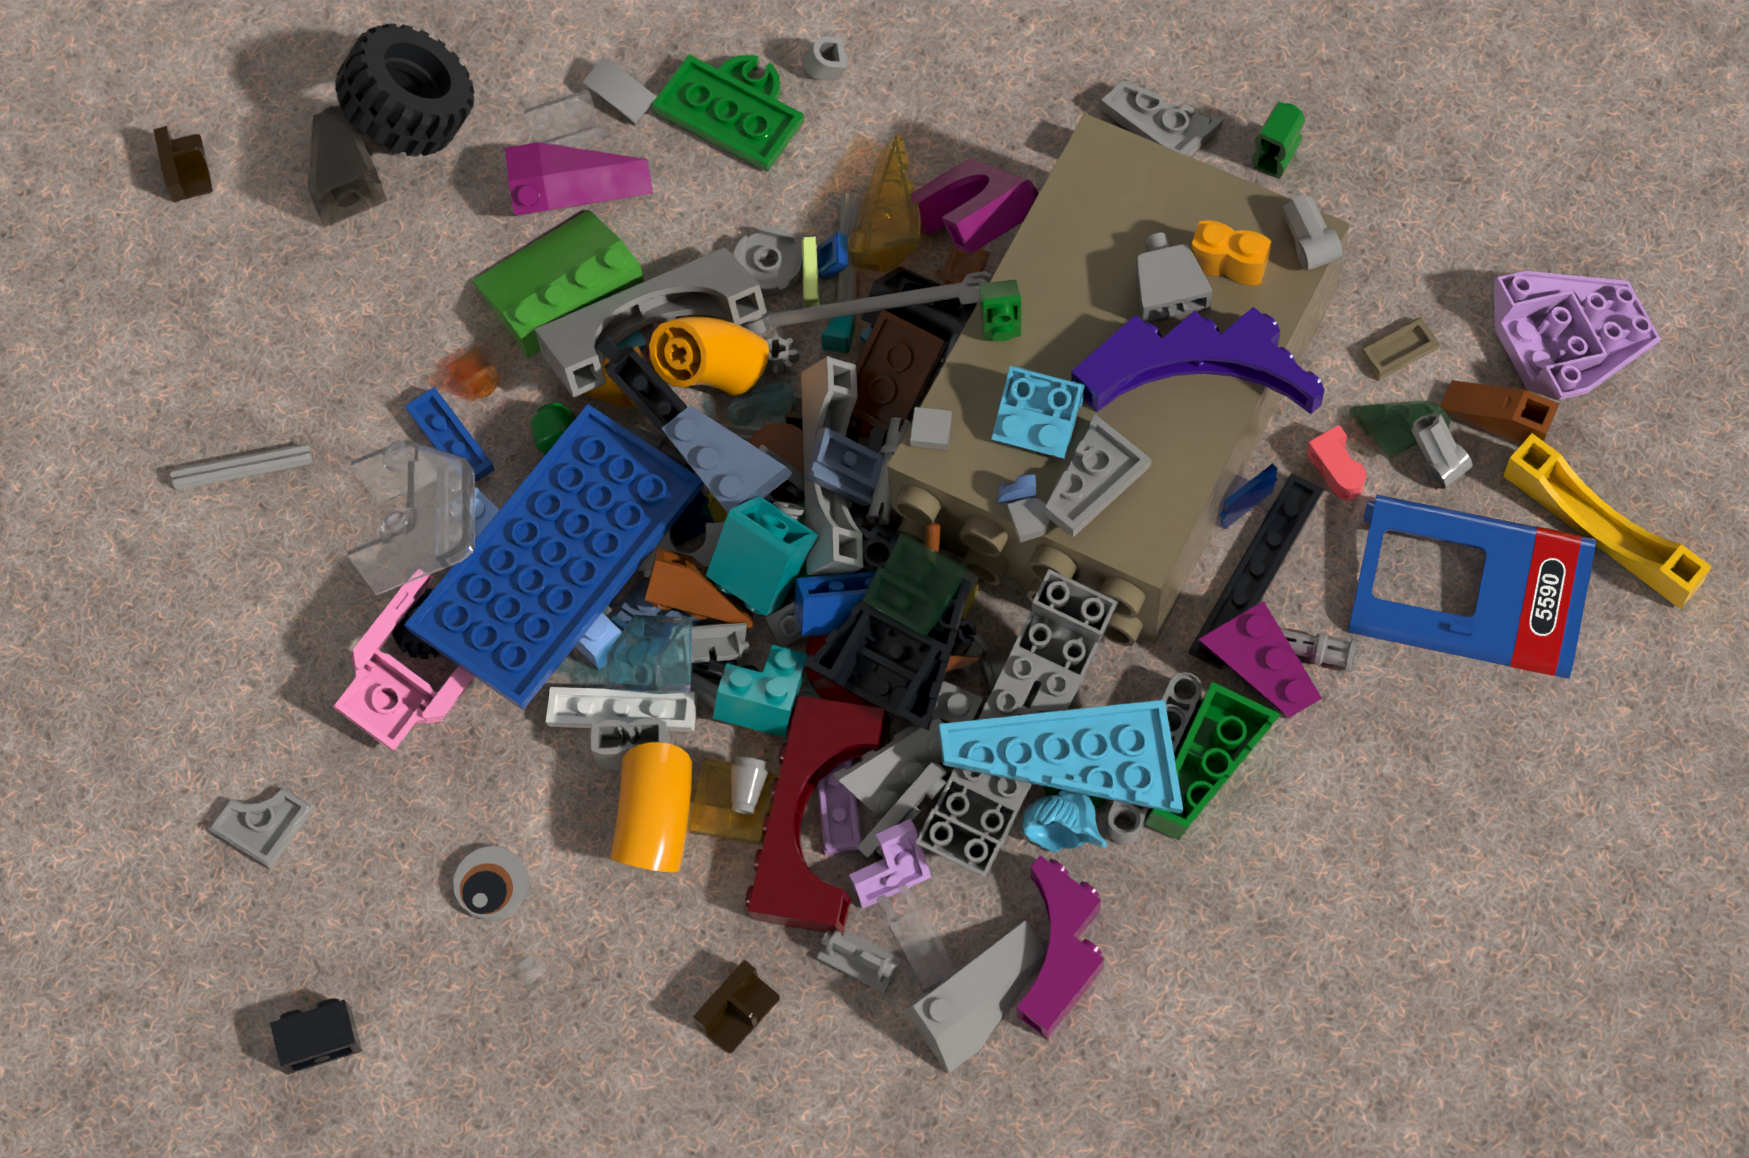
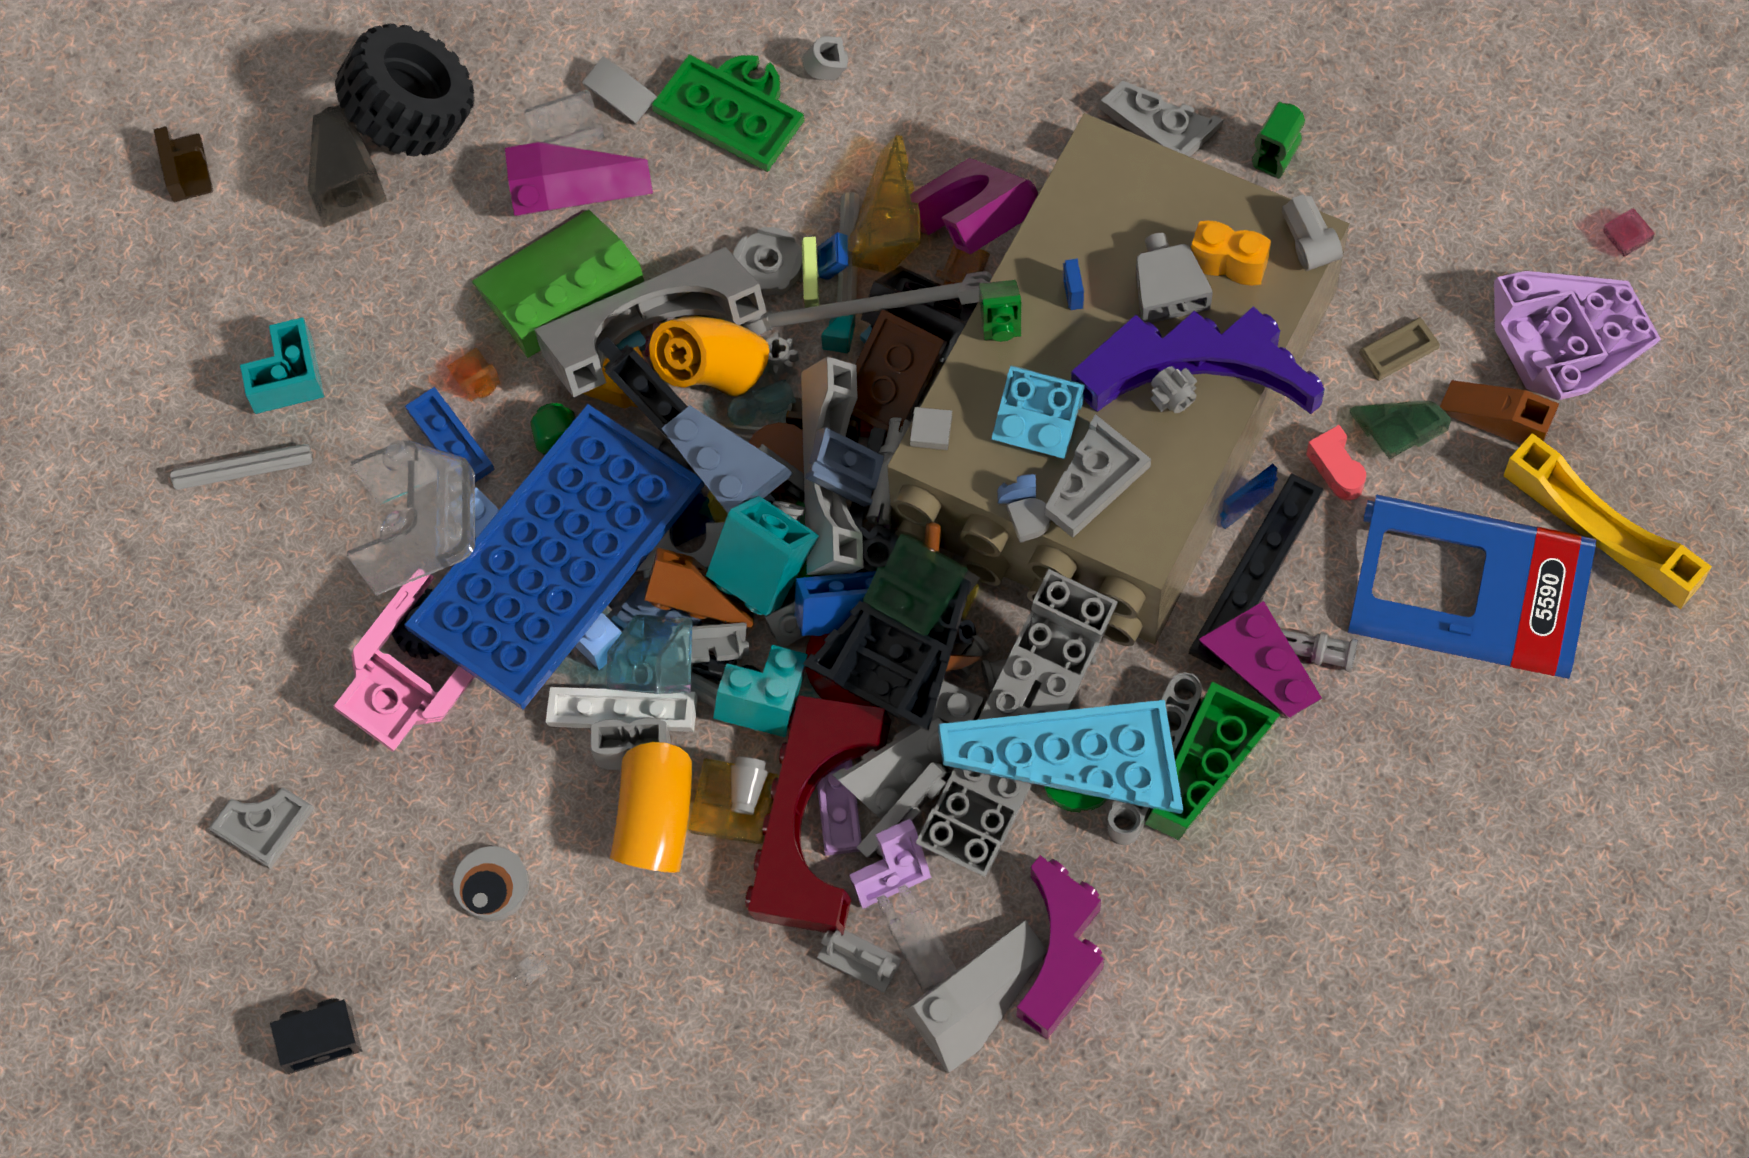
(289, 375): none -> teal brick
(736, 1008): dark brown panel -> none
(1062, 821): medium azure hair -> none
(1073, 284): none -> blue tile
(1173, 389): none -> light grey gear
(1444, 457): light grey piece -> none
(1628, 232): none -> clear pink plate

